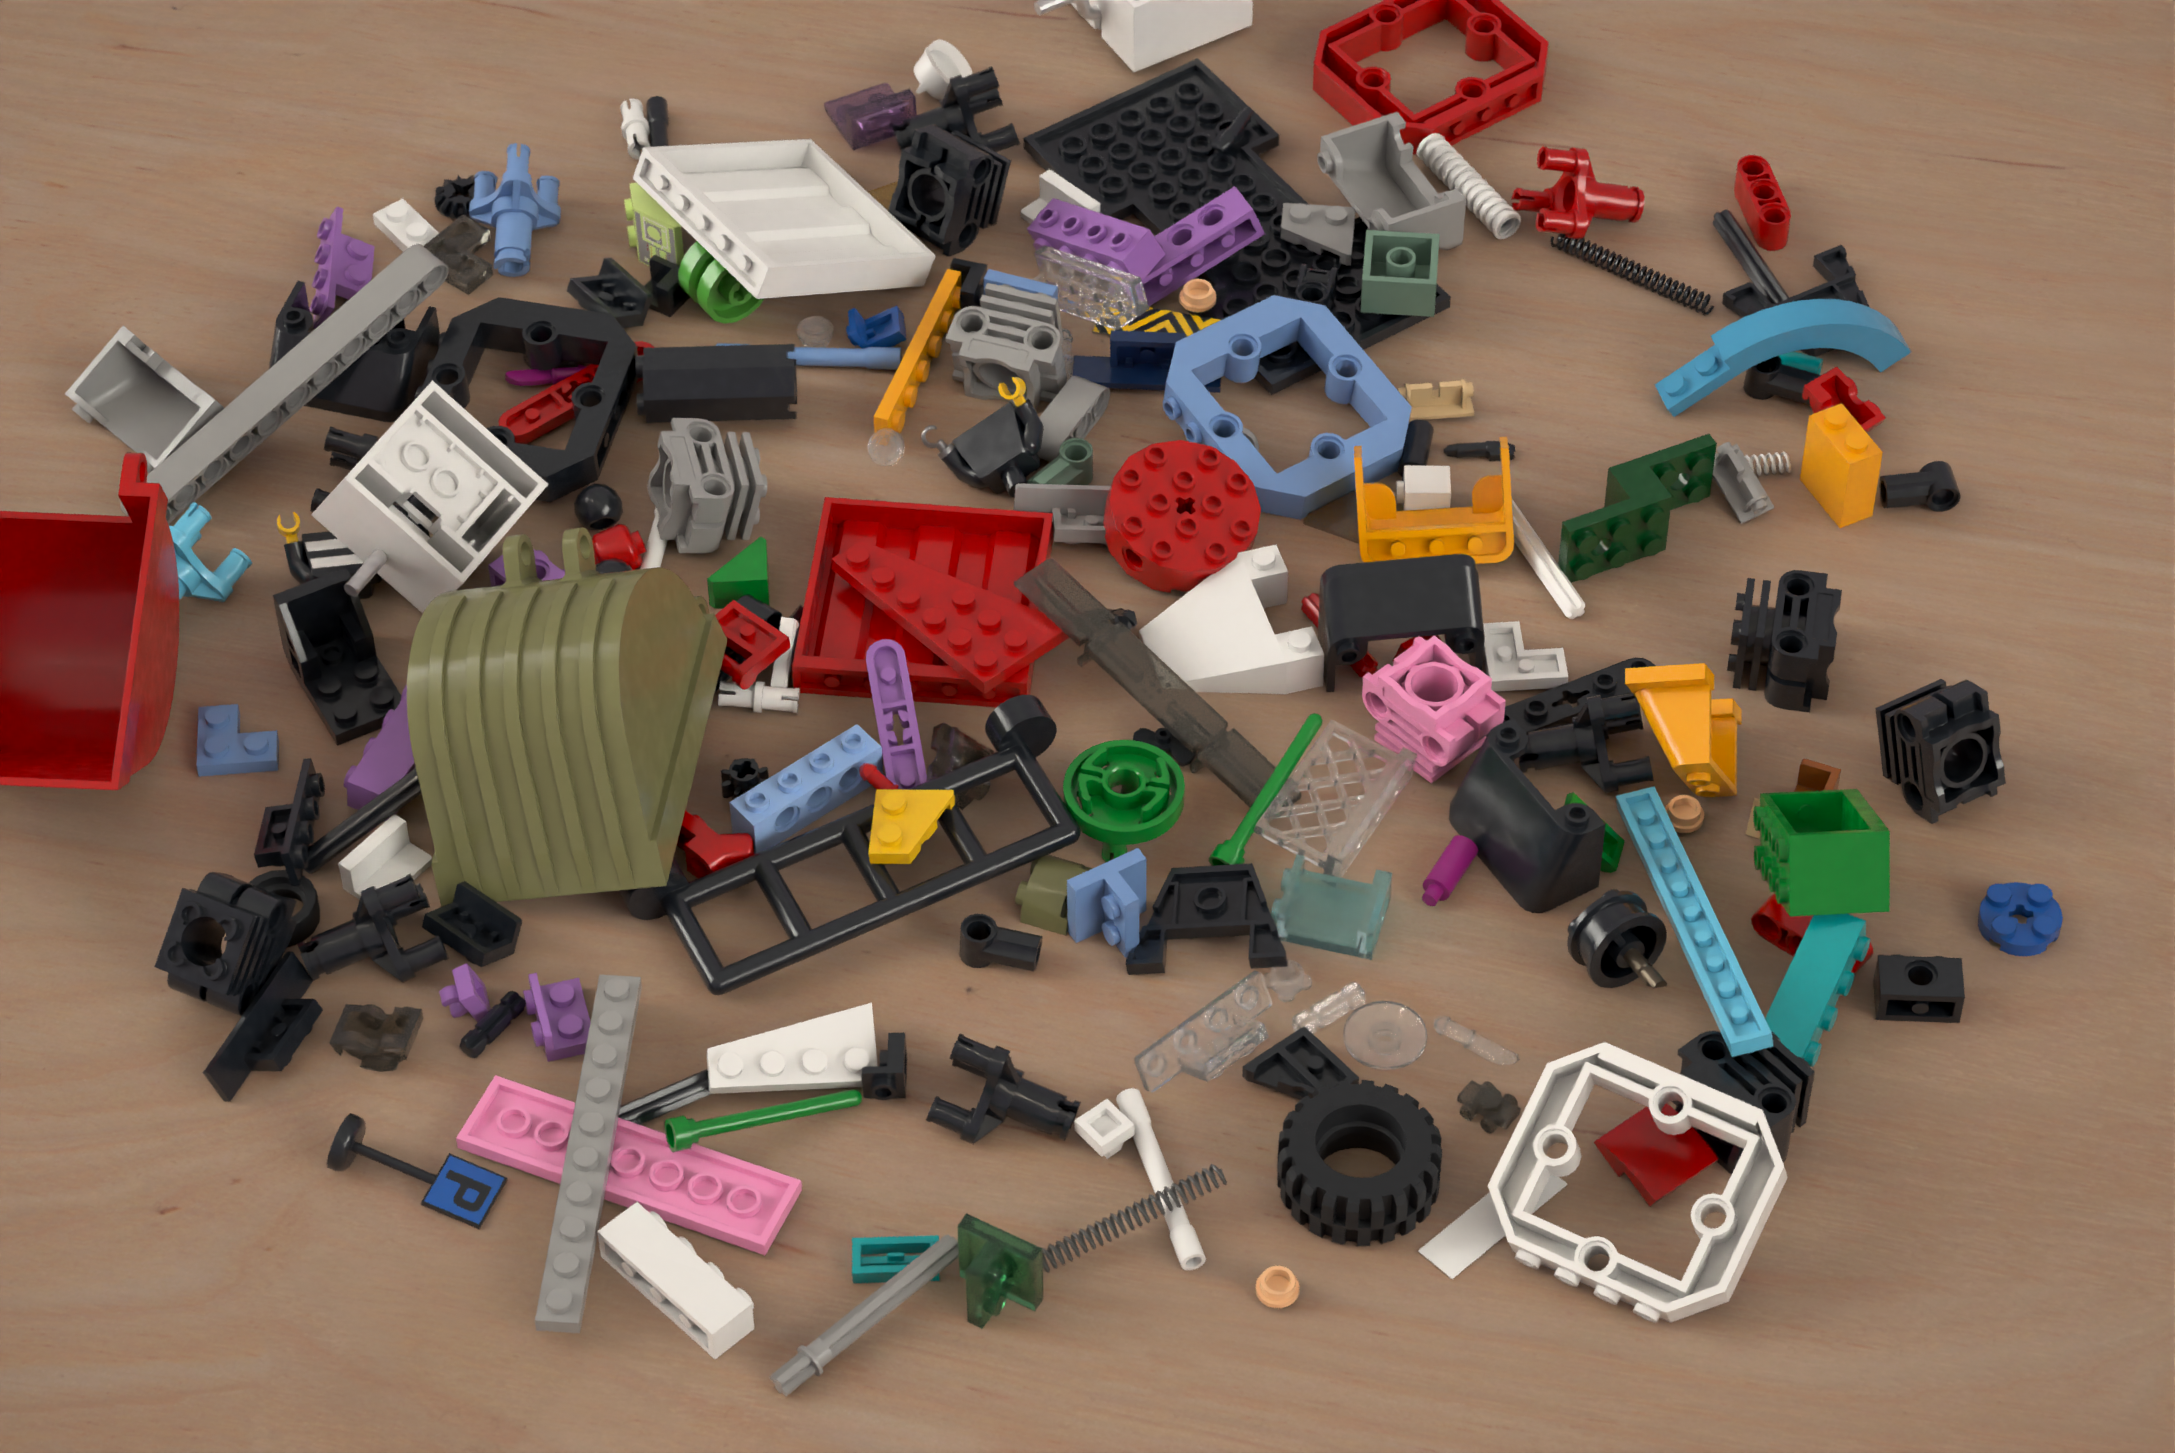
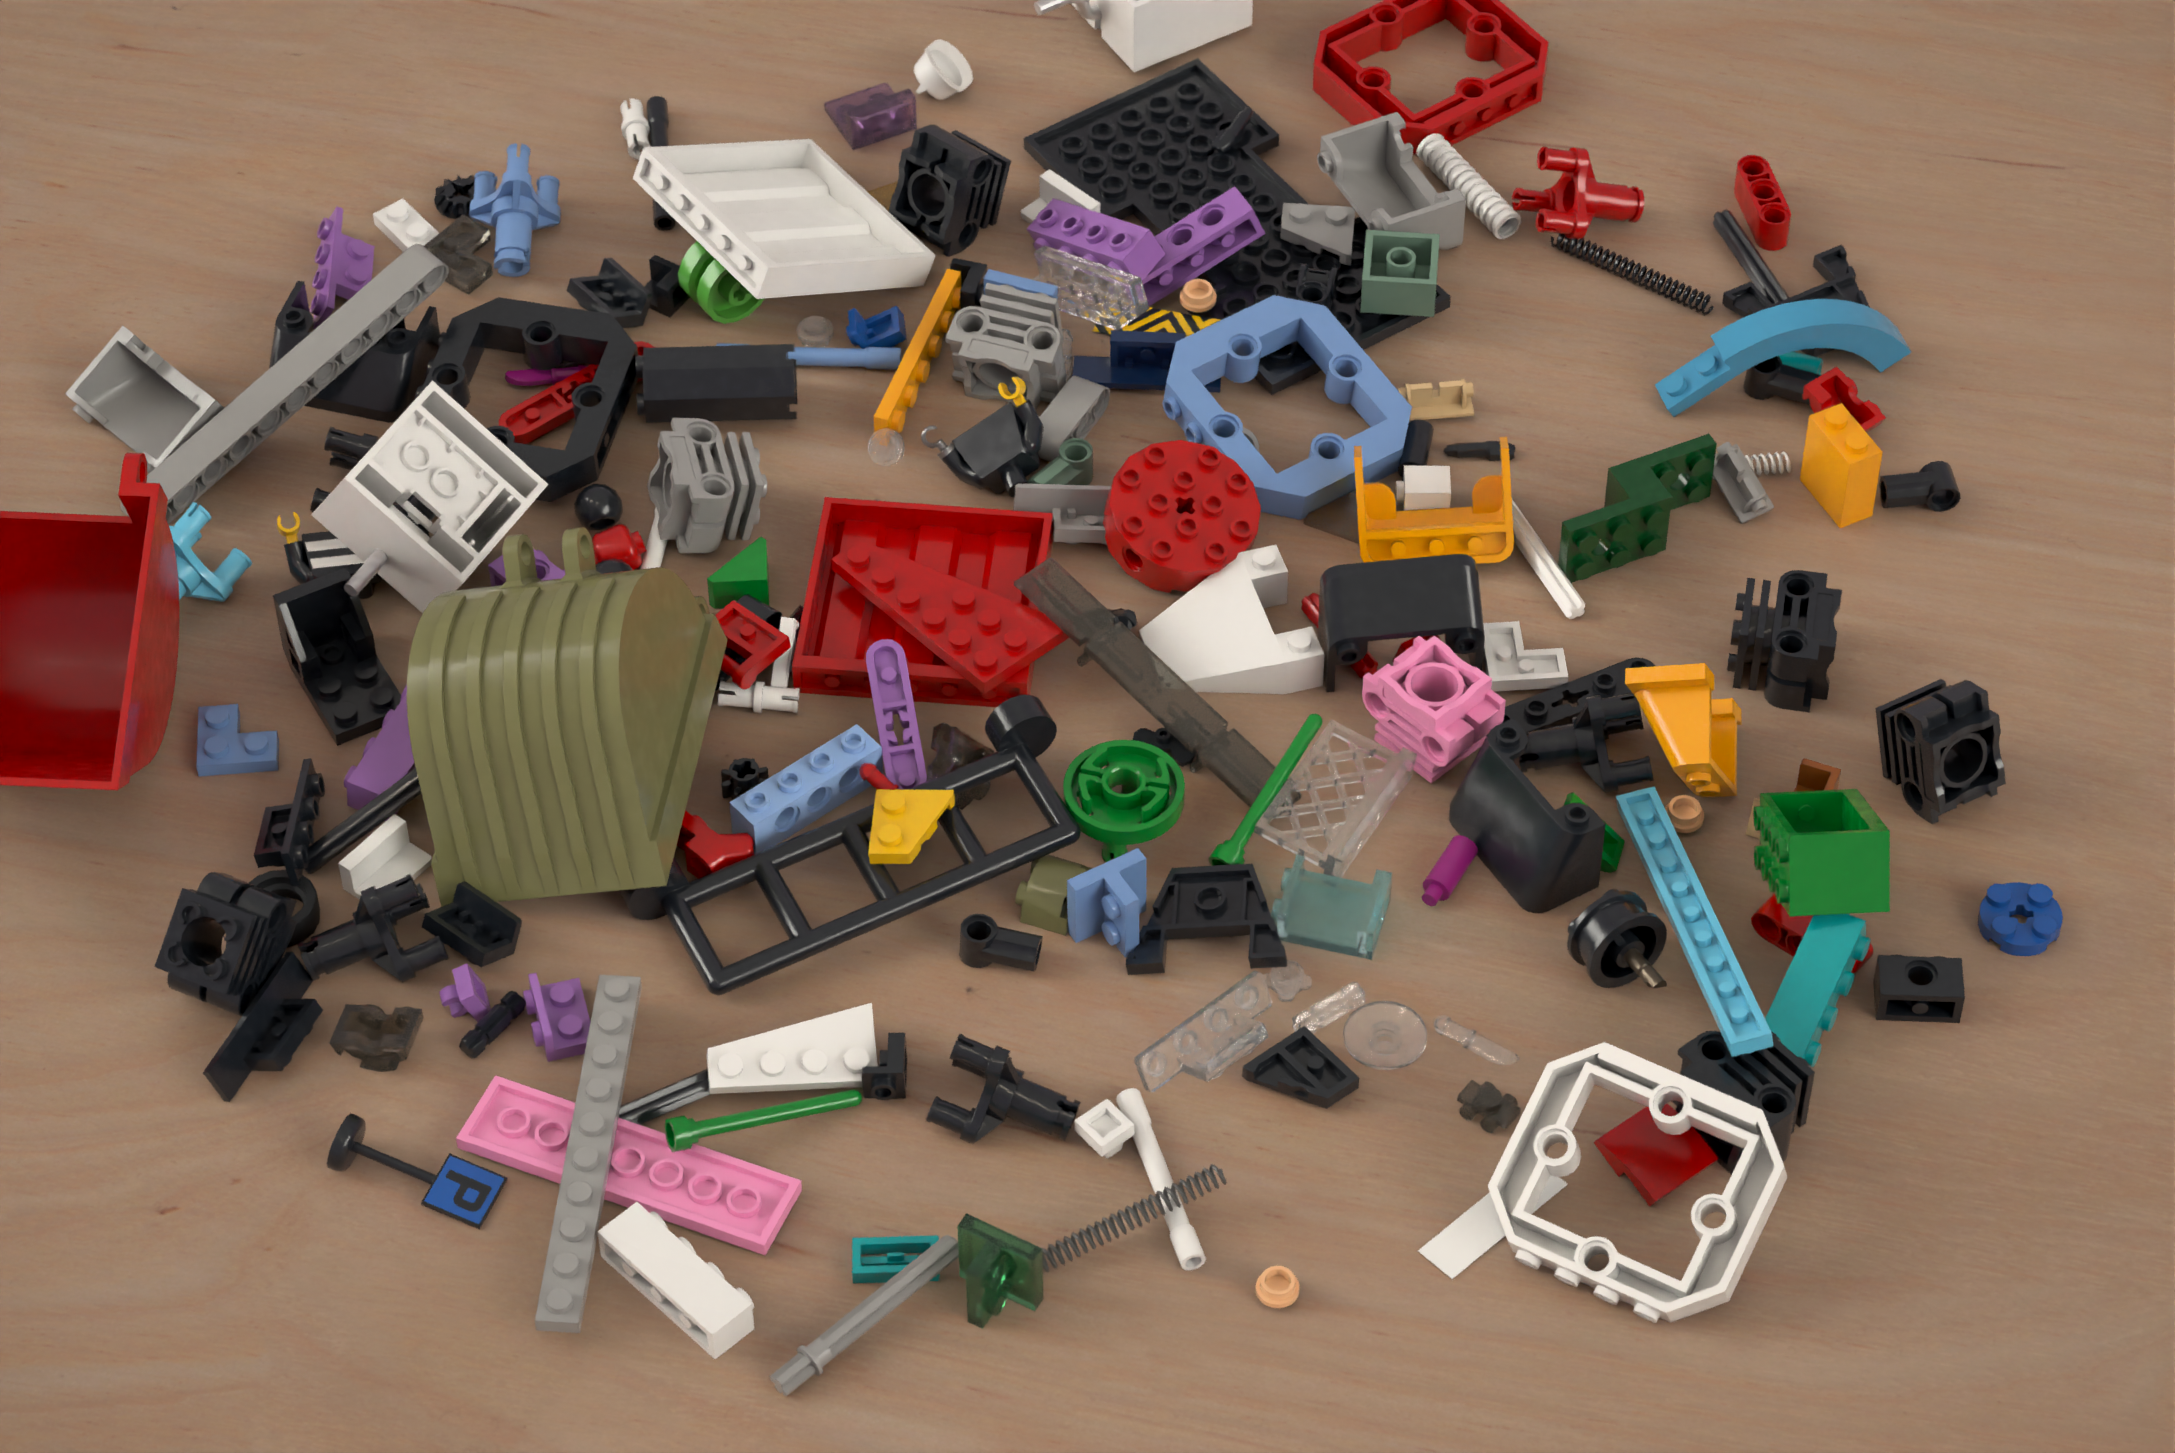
(652, 229): yellowish green slope -> none
(957, 110): black wheel -> none
(1356, 1206): black tyre -> none

